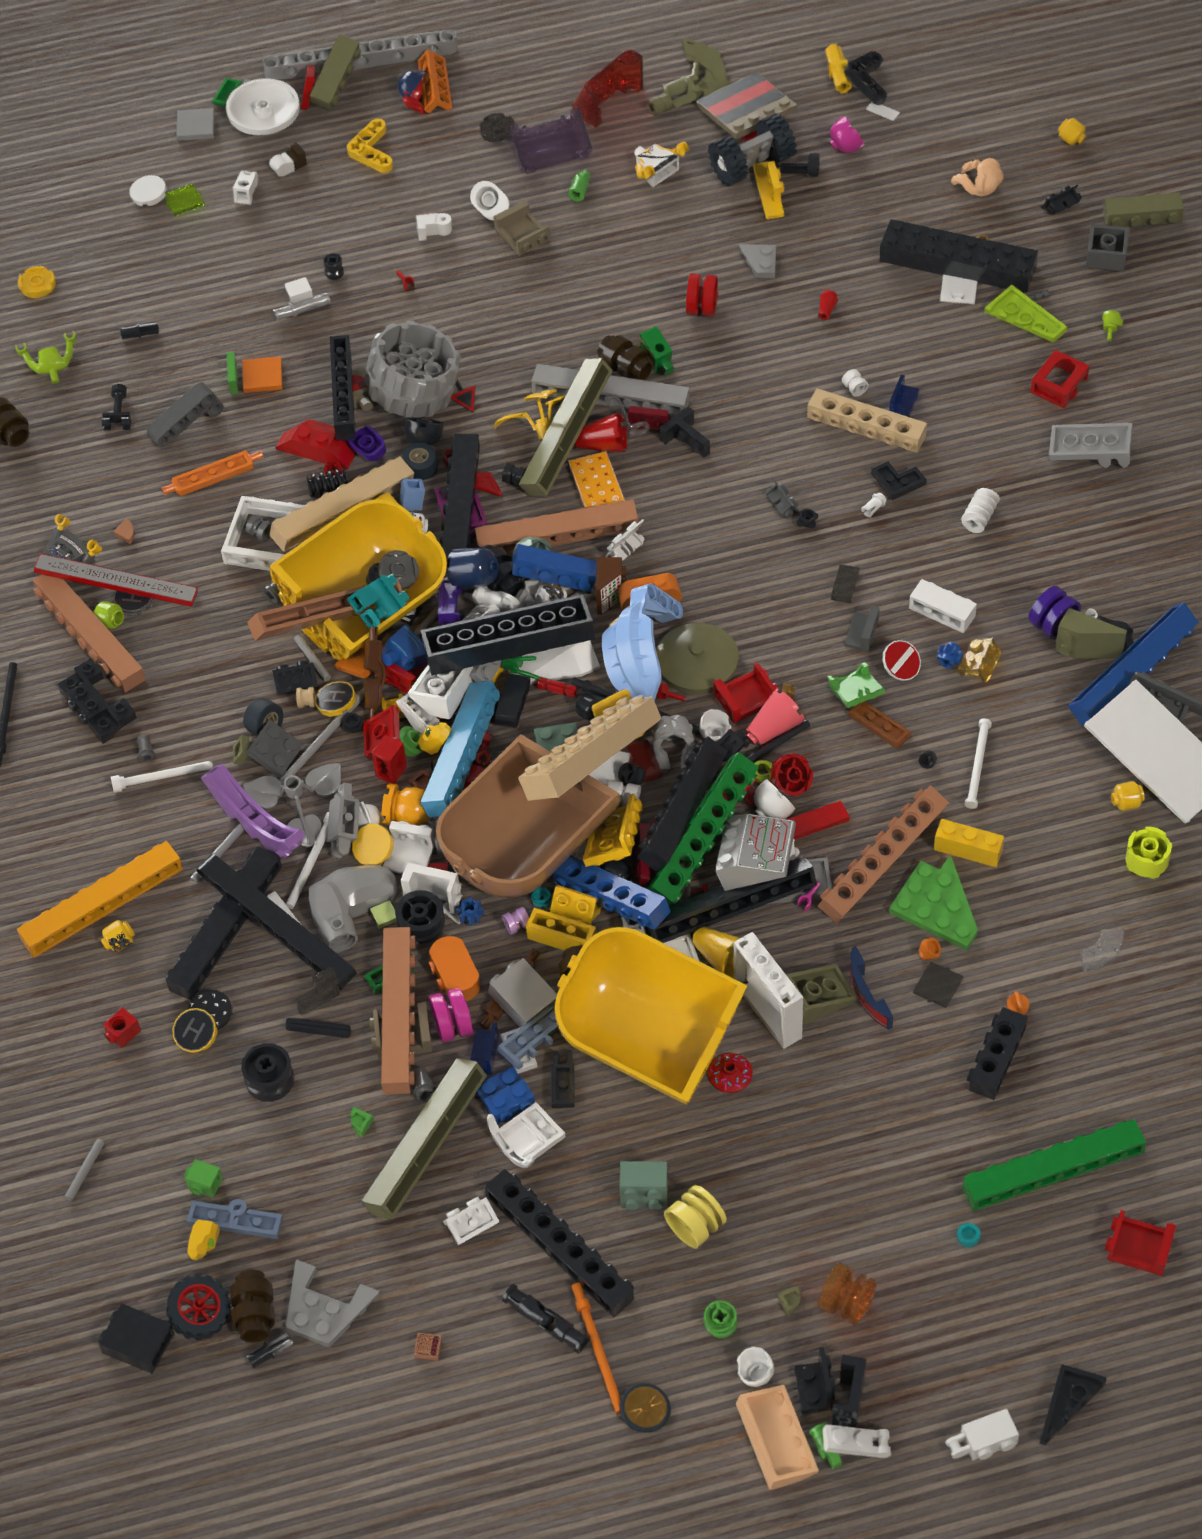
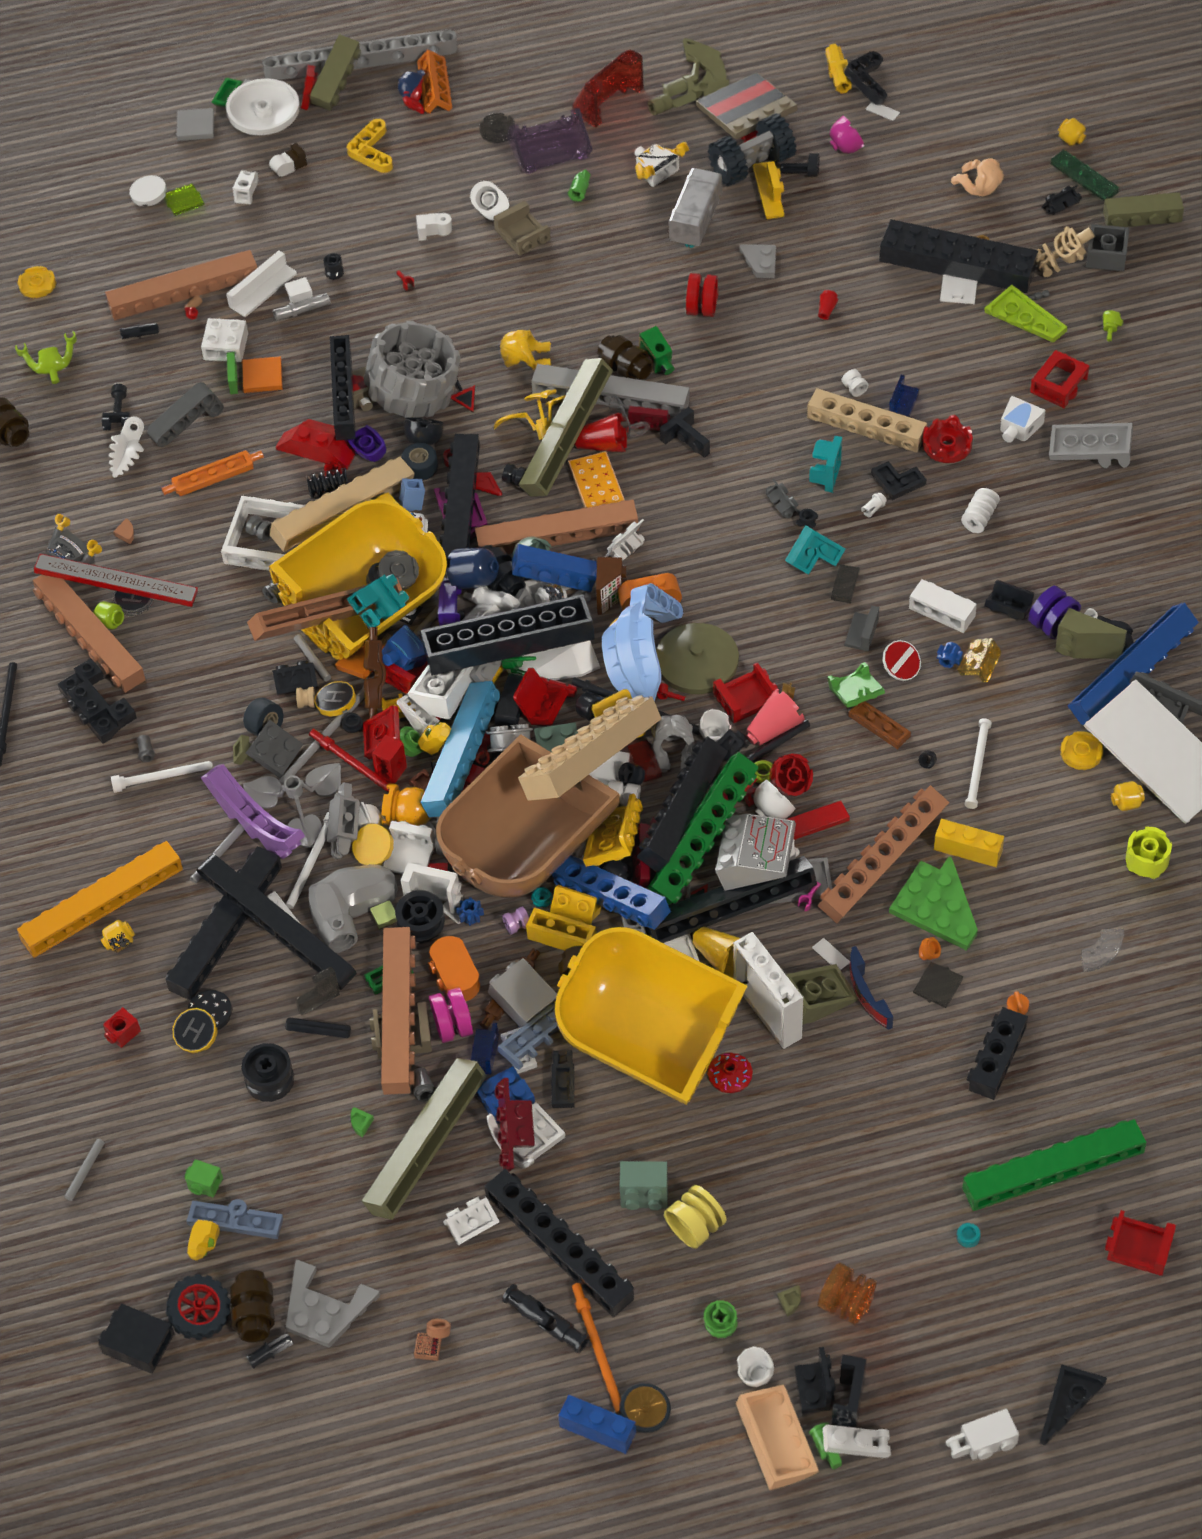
(126, 446): none -> white plant
(180, 285): none -> nougat brick
(190, 308): none -> arm
(224, 337): none -> white brick
(260, 284): none -> white panel
(329, 744): none -> red bar
(438, 1328): none -> nougat tile
(502, 737): none -> light grey wheel
(515, 1124): none -> dark red bracket
(518, 347): none -> yellow hair
(537, 701): none -> red bracket
(597, 1424): none -> blue brick
(695, 207): none -> flat silver piece
(810, 547): none -> teal panel
(830, 954): none -> white sticker
(832, 454): none -> teal panel
(951, 431): none -> red plate
(1010, 600): none -> black bracket
(1021, 420): none -> white torso
(1069, 240): none -> tan torso
(1081, 750): none -> yellow tile
(1084, 175): none -> clear green plate

